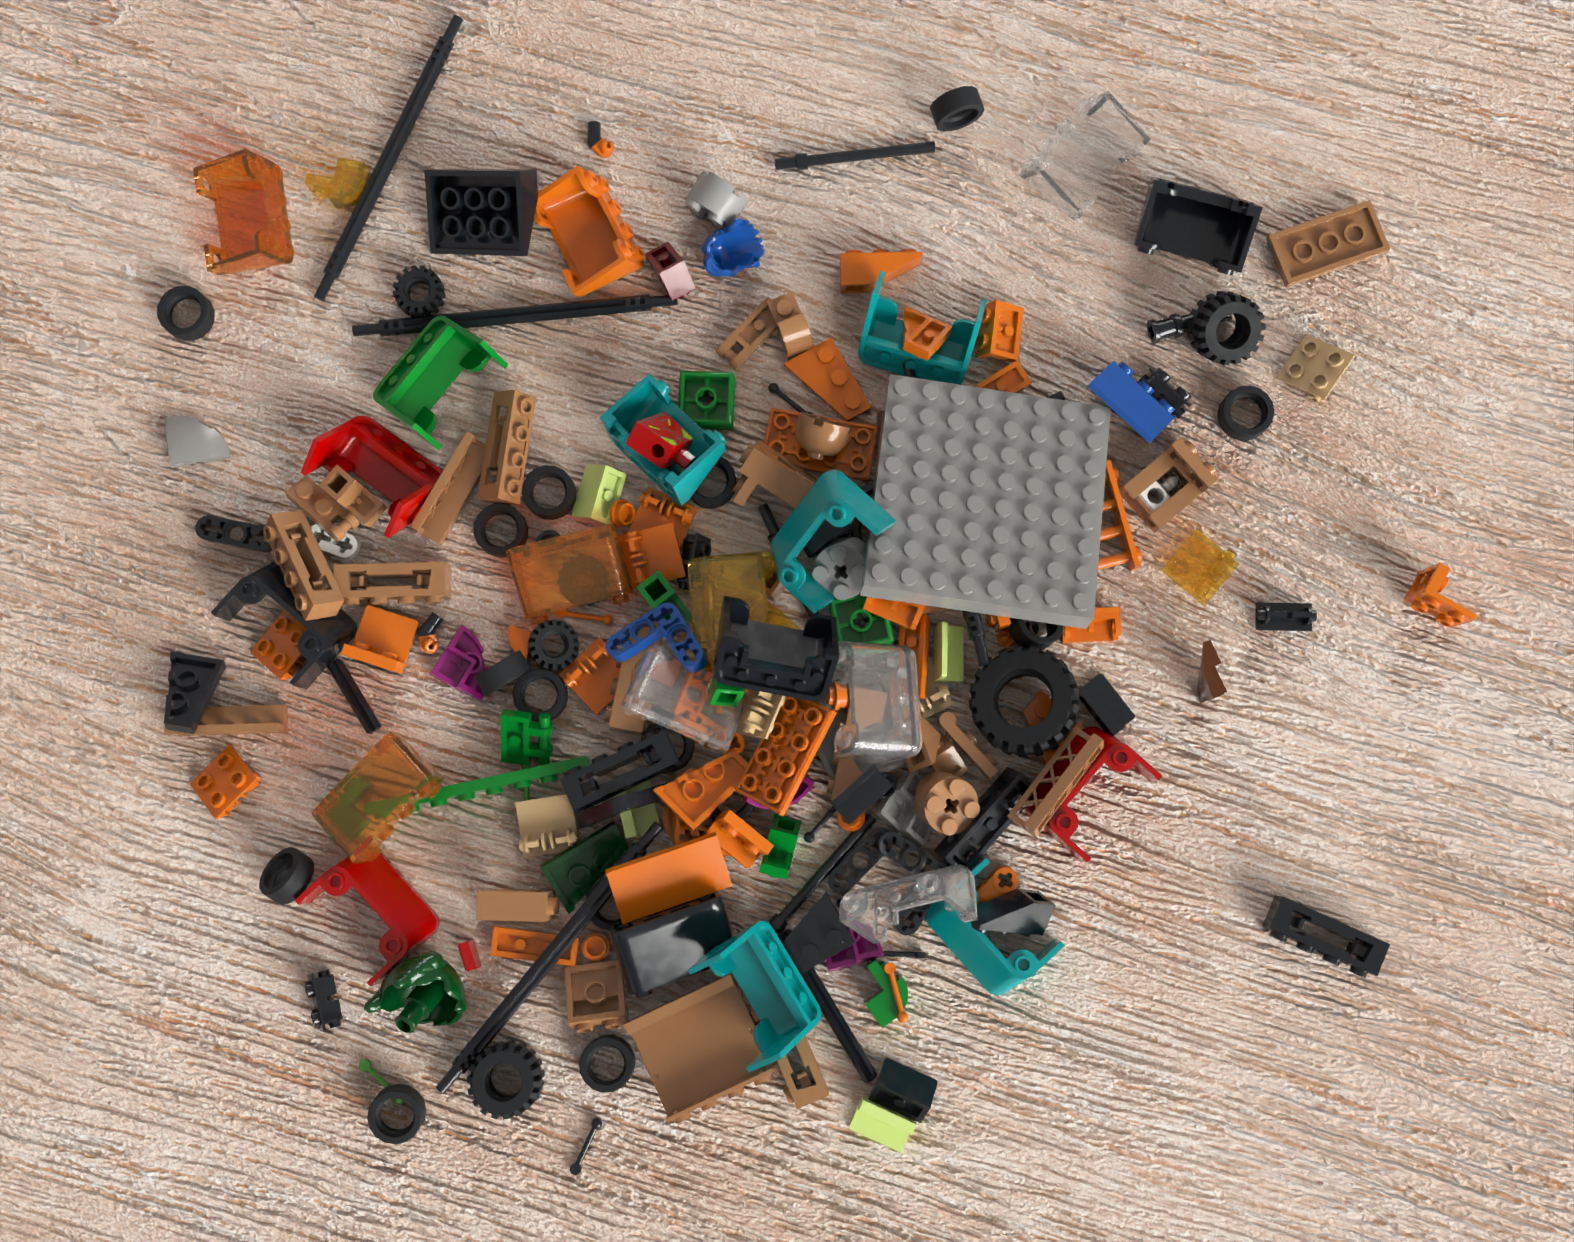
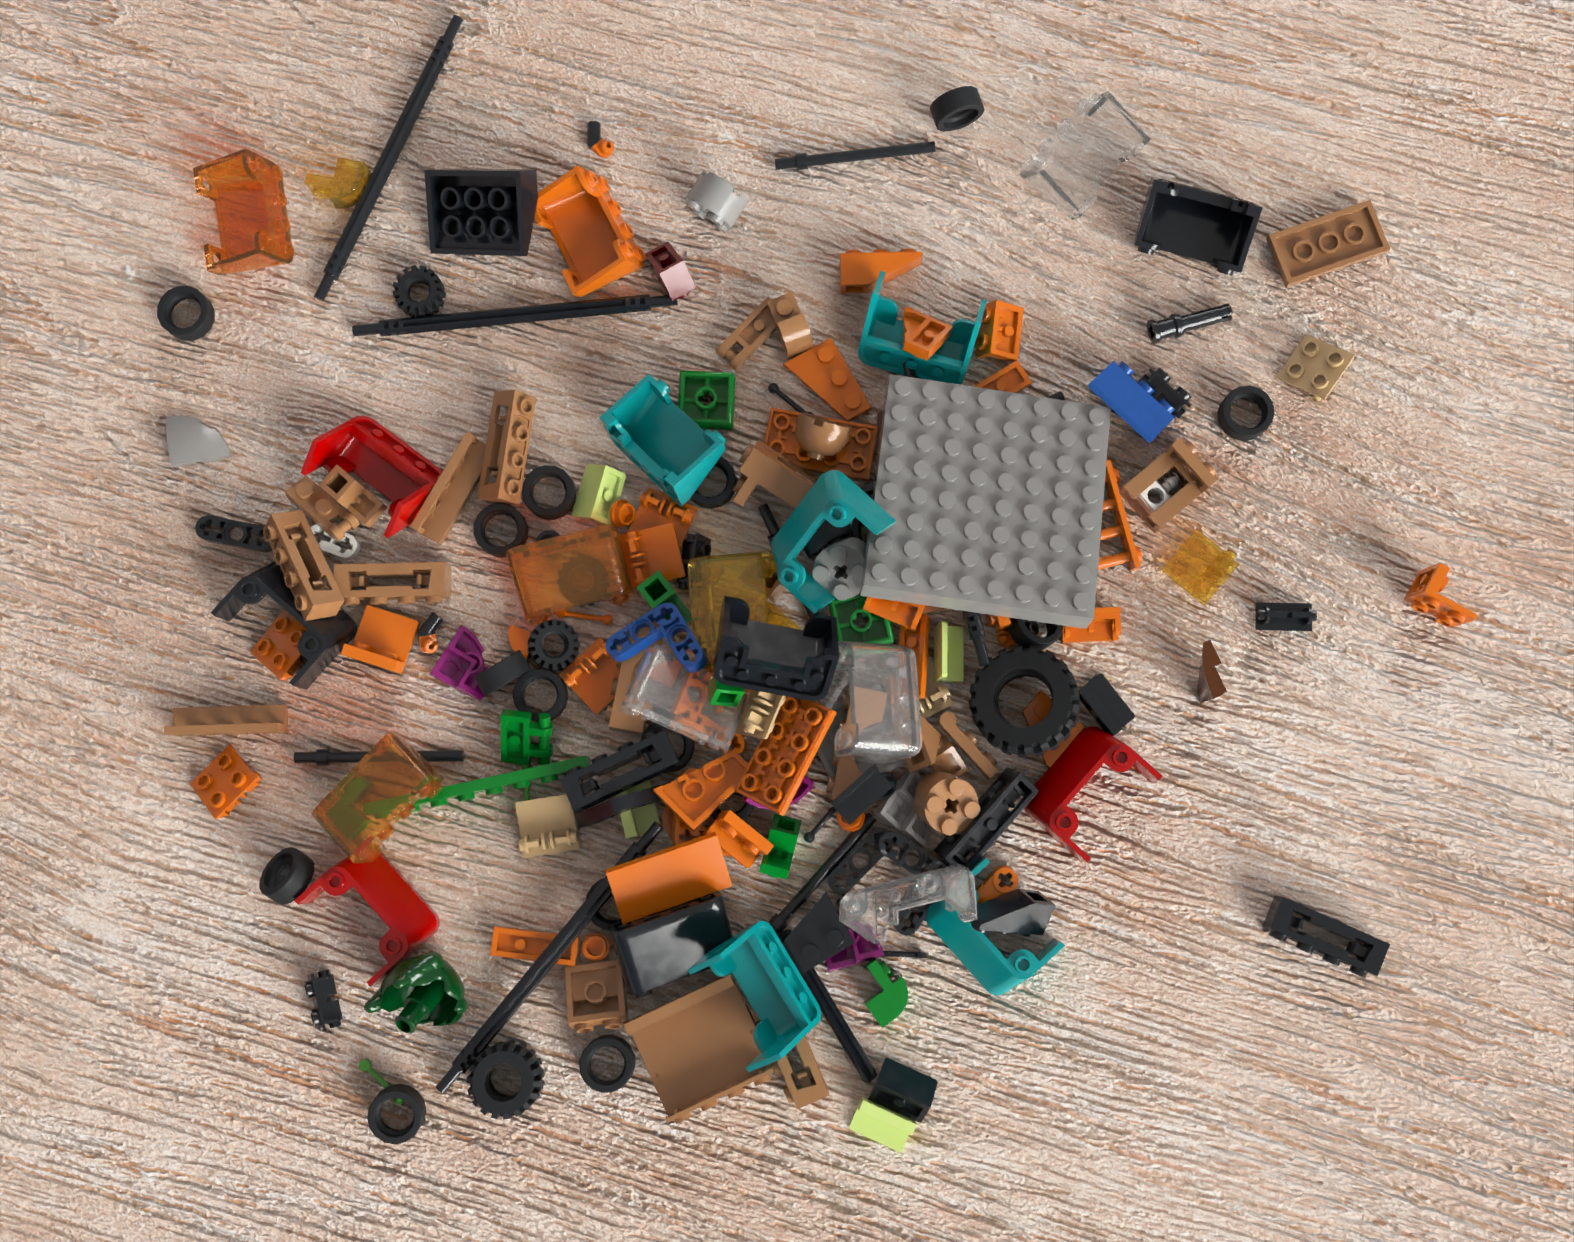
(190, 690): black wing -> none
(324, 757): none -> black bar
(354, 696): black axle -> none
(428, 371): green windscreen -> none
(469, 955): red tile -> none
(516, 905): medium nougat window -> none
(576, 1167): black hinge -> none
(582, 864): dark green wing -> none
(661, 441): red torso -> none
(732, 249): blue hair -> none
(837, 696): orange plate -> none
(890, 968): orange hinge -> none
(1064, 784): medium nougat fence -> none
(1246, 331): black tyre -> none

